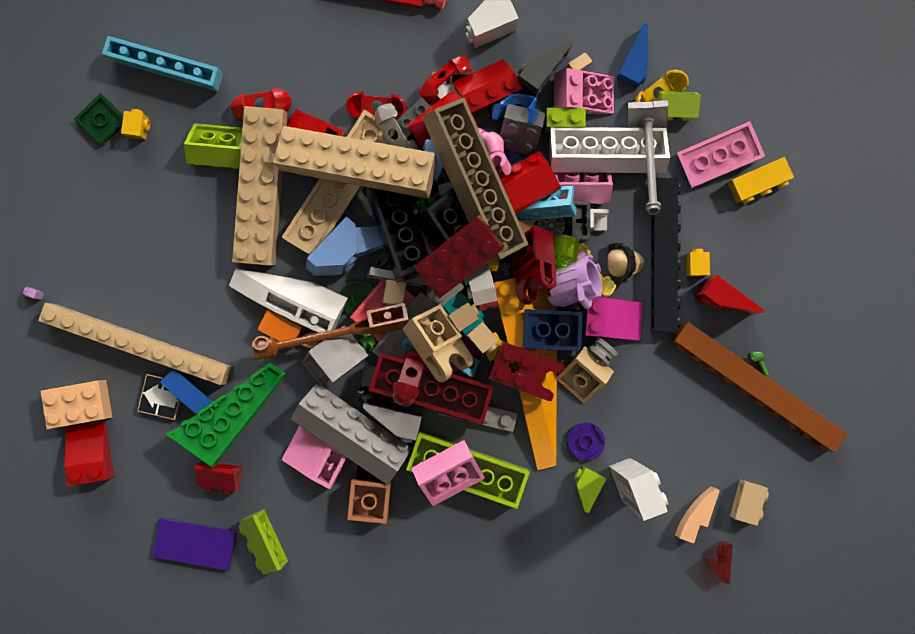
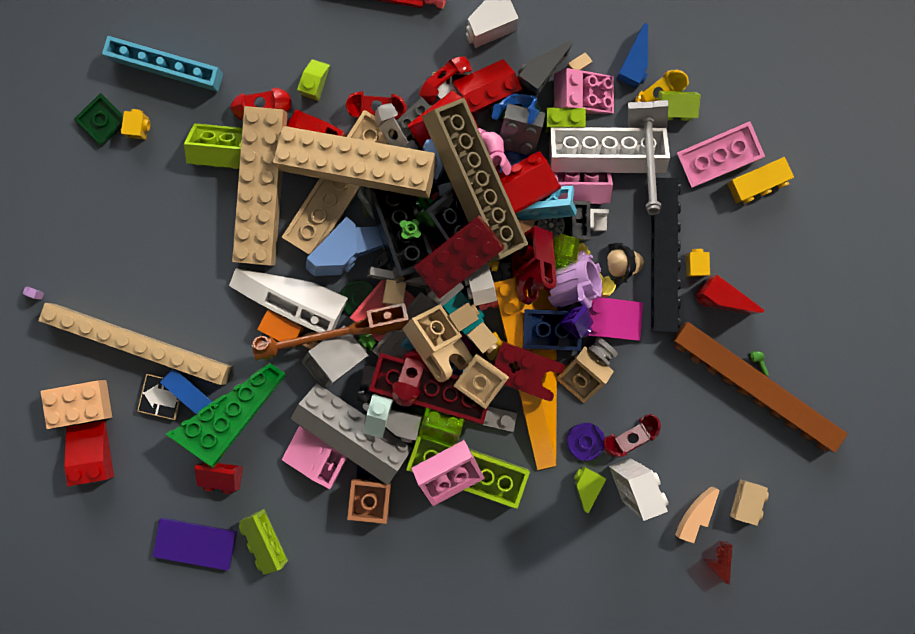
(313, 80): none -> lime slope
(377, 416): none -> light aqua slope
(406, 234): none -> bright green plate
(440, 427): none -> clear neon green brick
(481, 381): none -> tan tile
(578, 322): none -> dark purple slope
(647, 430): none -> dark red piece

